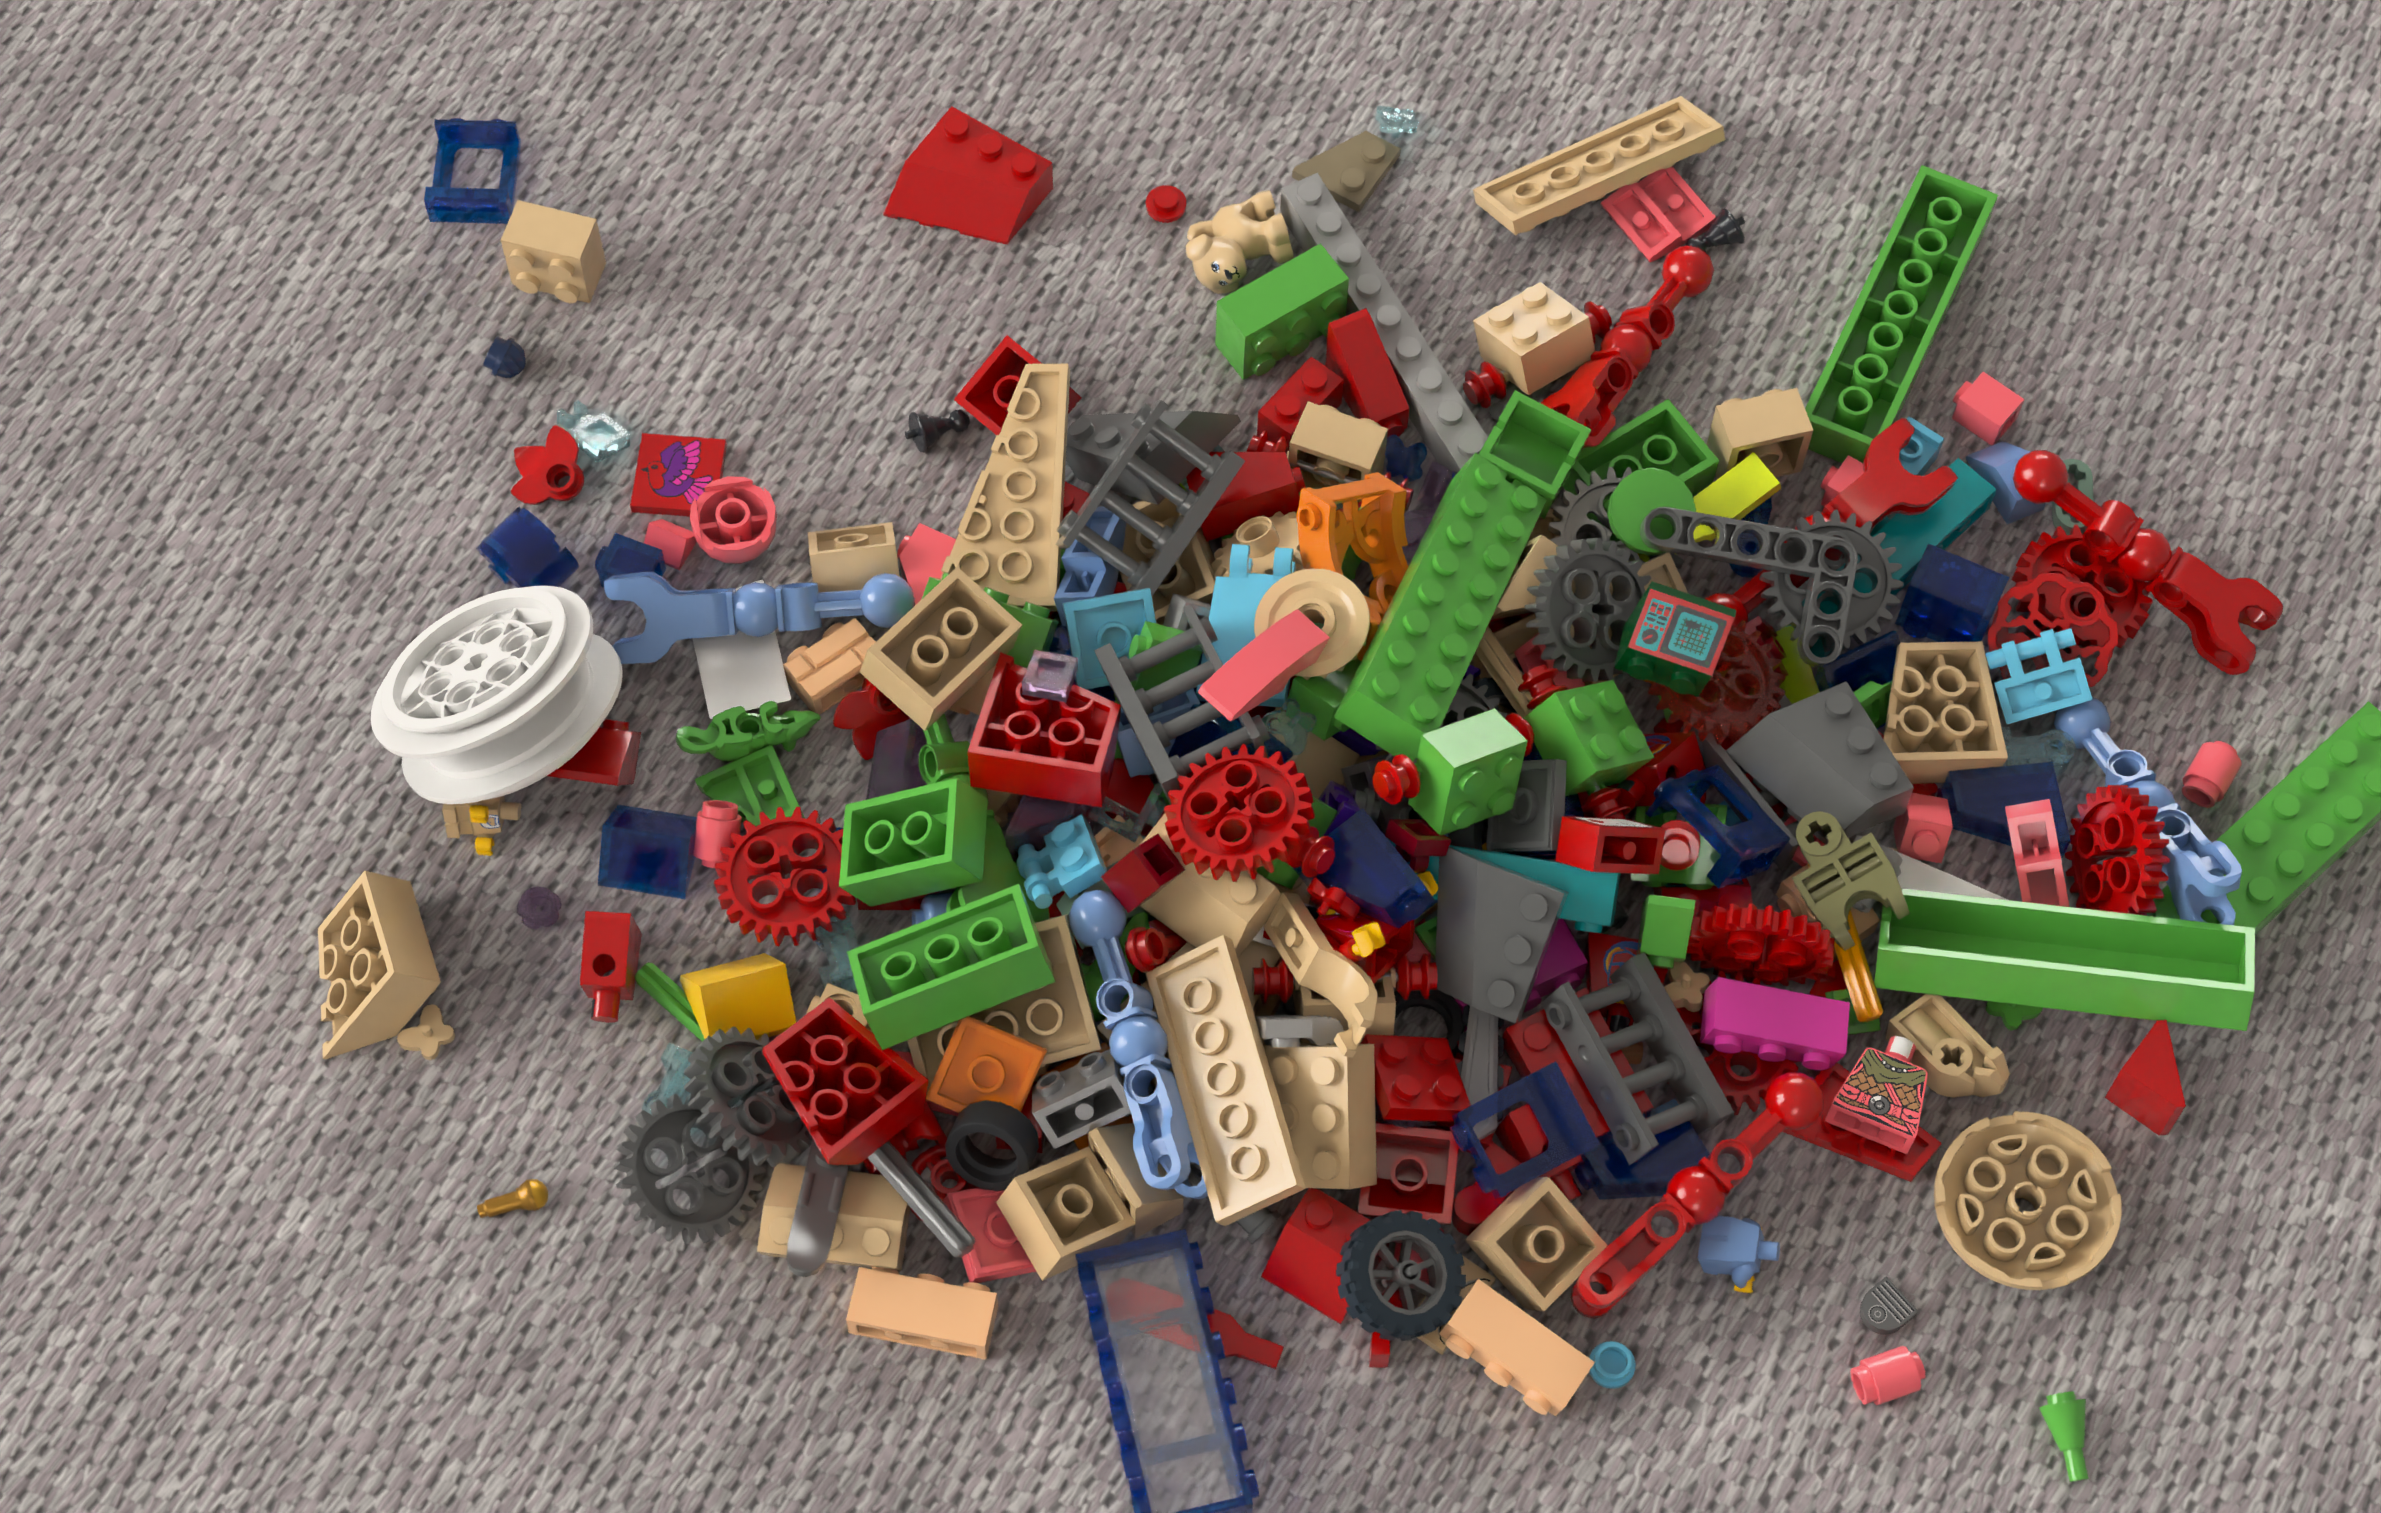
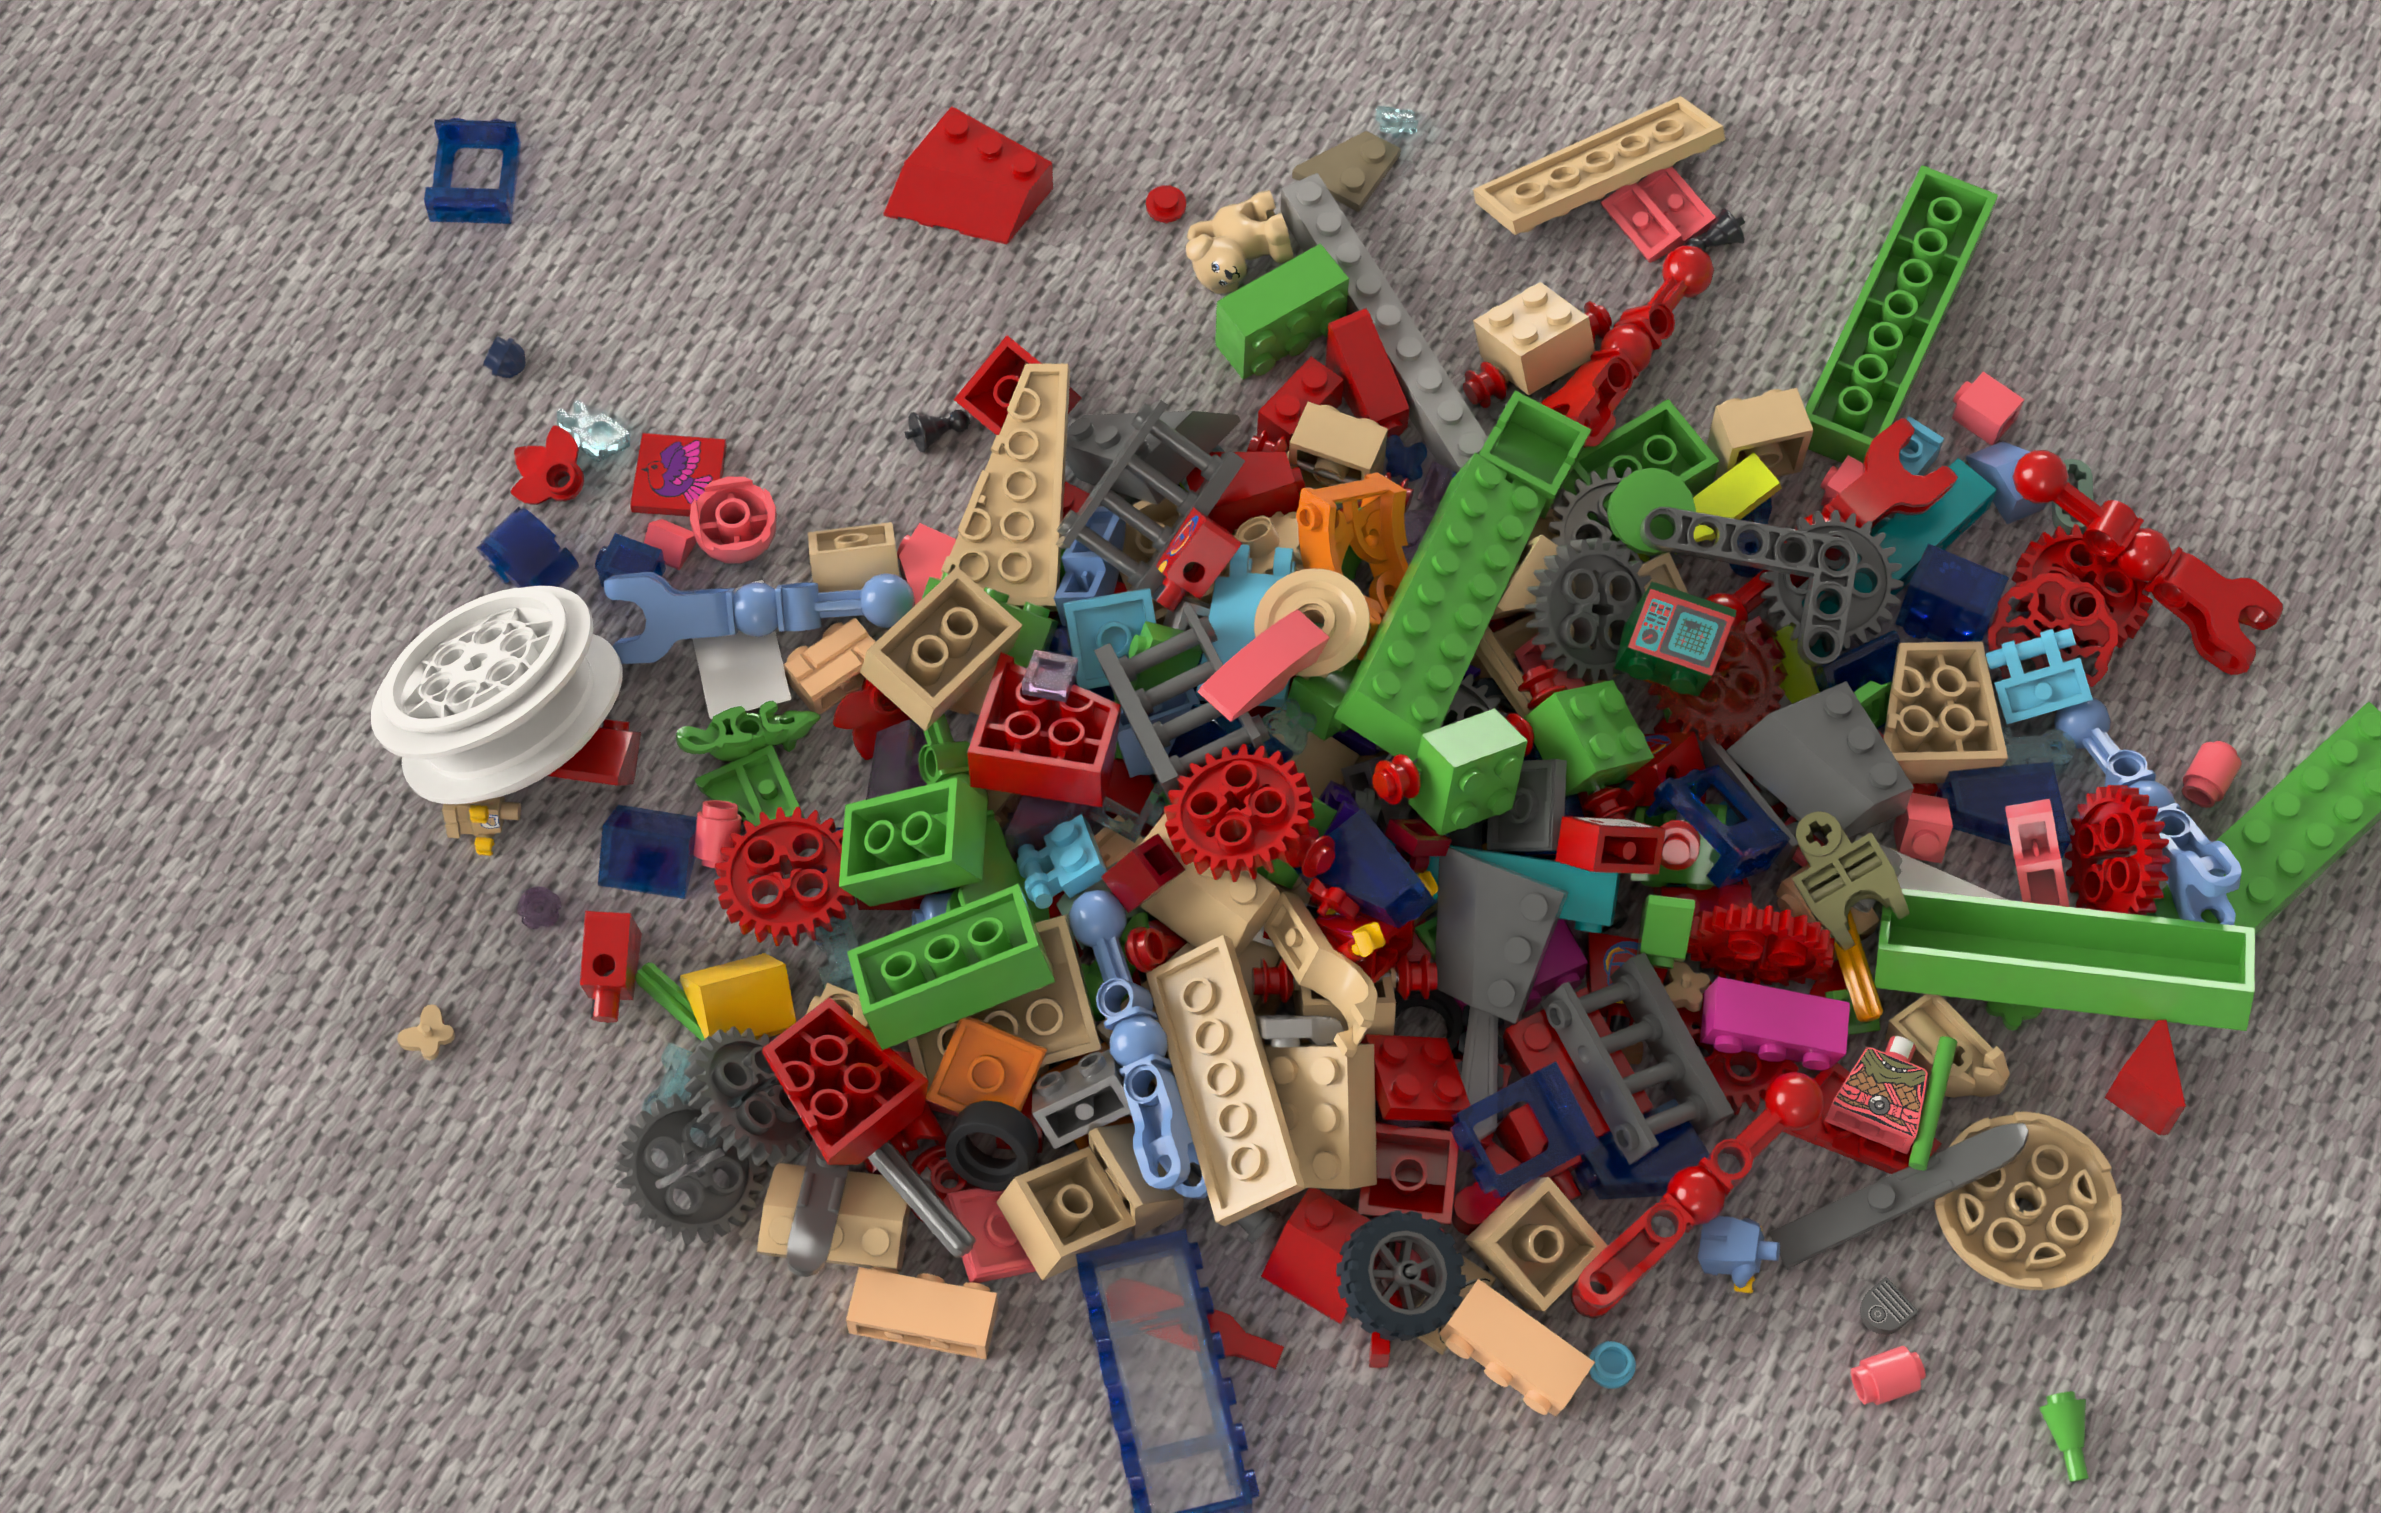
(376, 963): tan wedge -> none
(528, 1196): pearl gold piece -> none
(553, 252): tan brick -> none
(1199, 542): none -> red torso
(1899, 1193): none -> dark grey piece
(1933, 1103): none -> bright green bar

